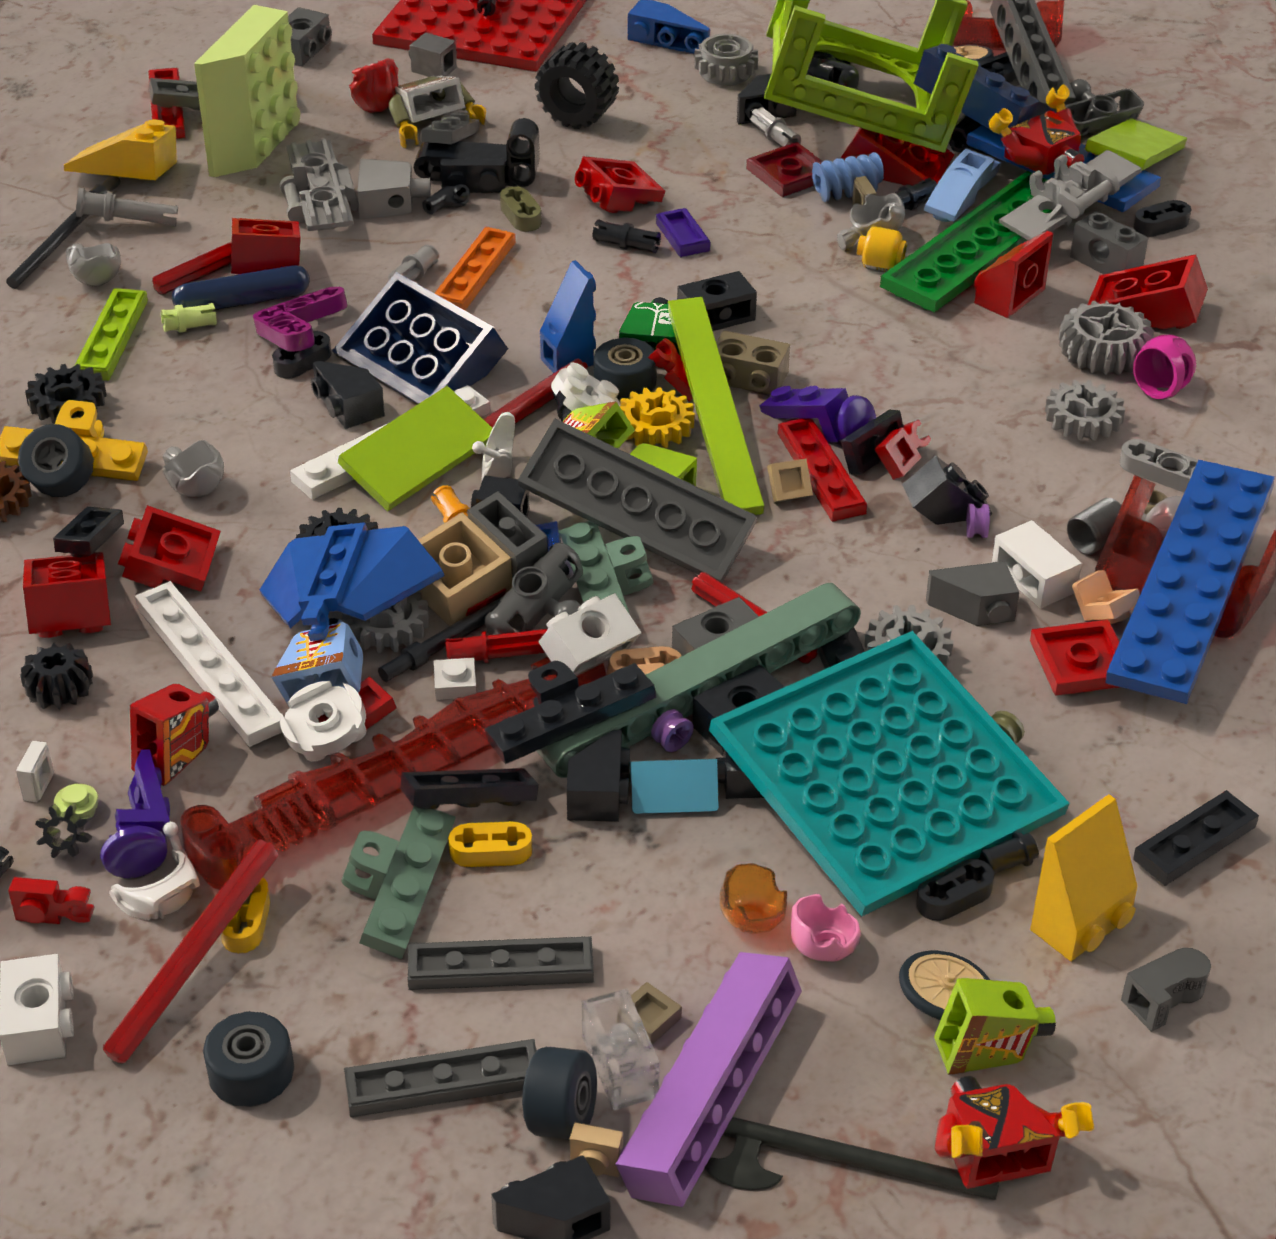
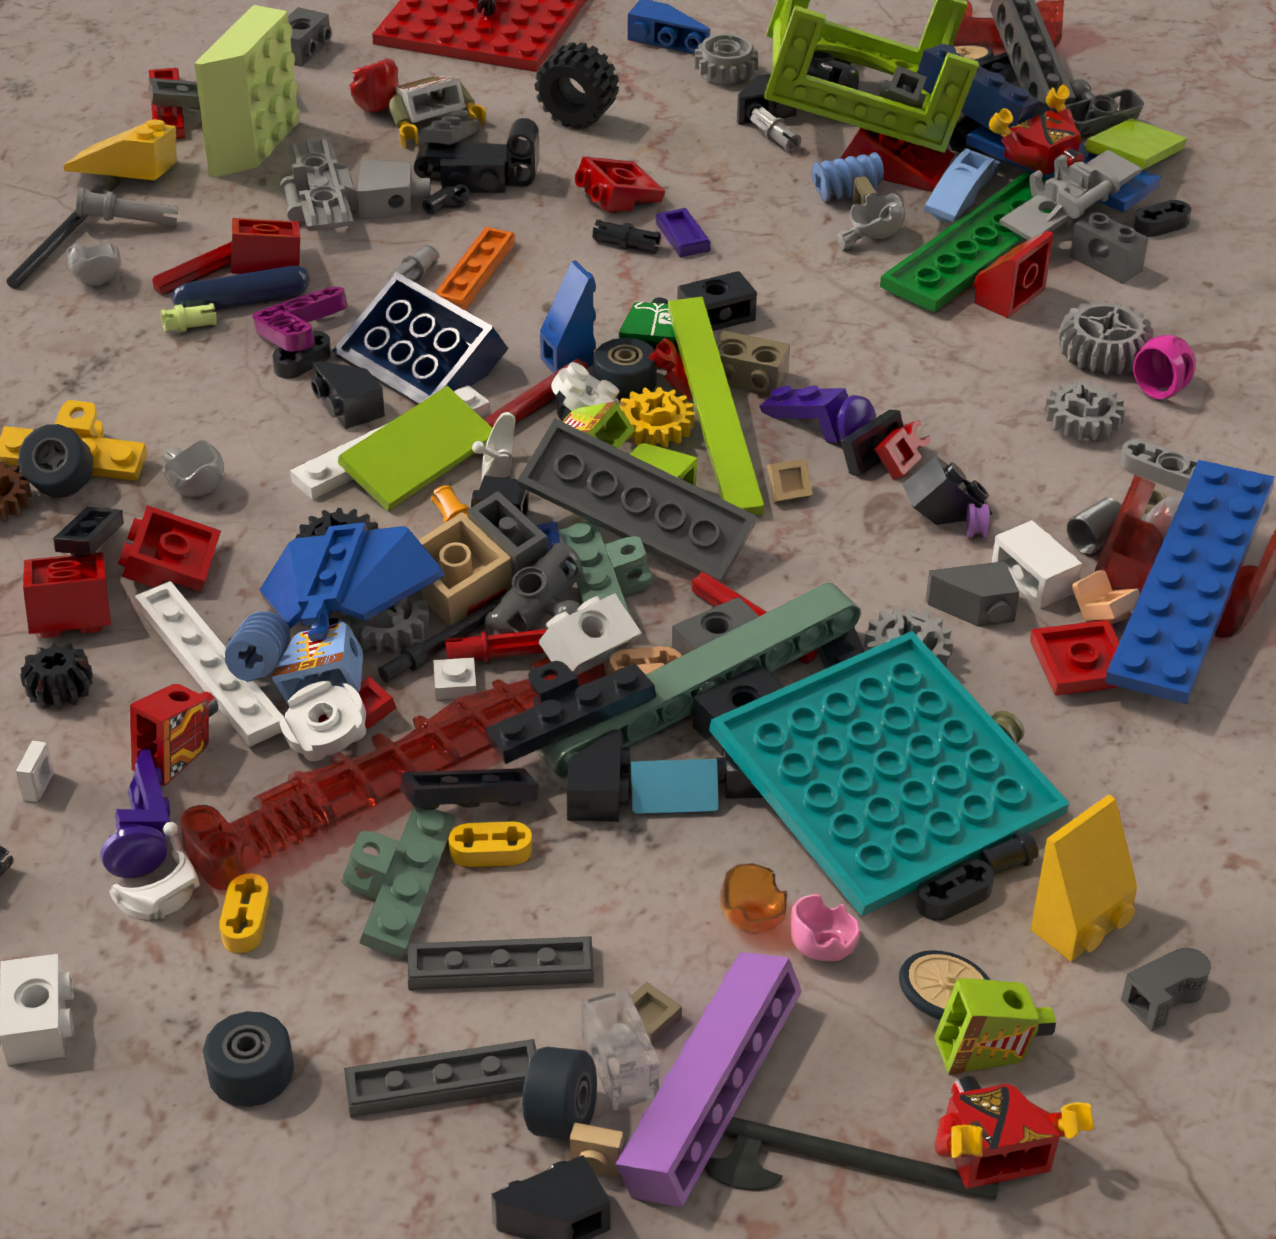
(45, 903): red plate -> none
(51, 835): black gear -> none
(57, 386): black gear -> none
(82, 795): yellowish green plate -> none
(112, 331): lime tile -> none
(190, 952): red axle -> none
(257, 646): none -> medium blue piece
(433, 55): flat silver brick -> none
(520, 208): olive beam -> none
(672, 730): medium lavender bush -> none
(784, 168): dark red tile -> none
(827, 475): red tile -> none
(881, 248): yellow head -> none
(905, 88): none -> dark grey brick
(915, 194): black pin -> none
(1165, 291): red slope -> none
(1195, 837): black plate -> none

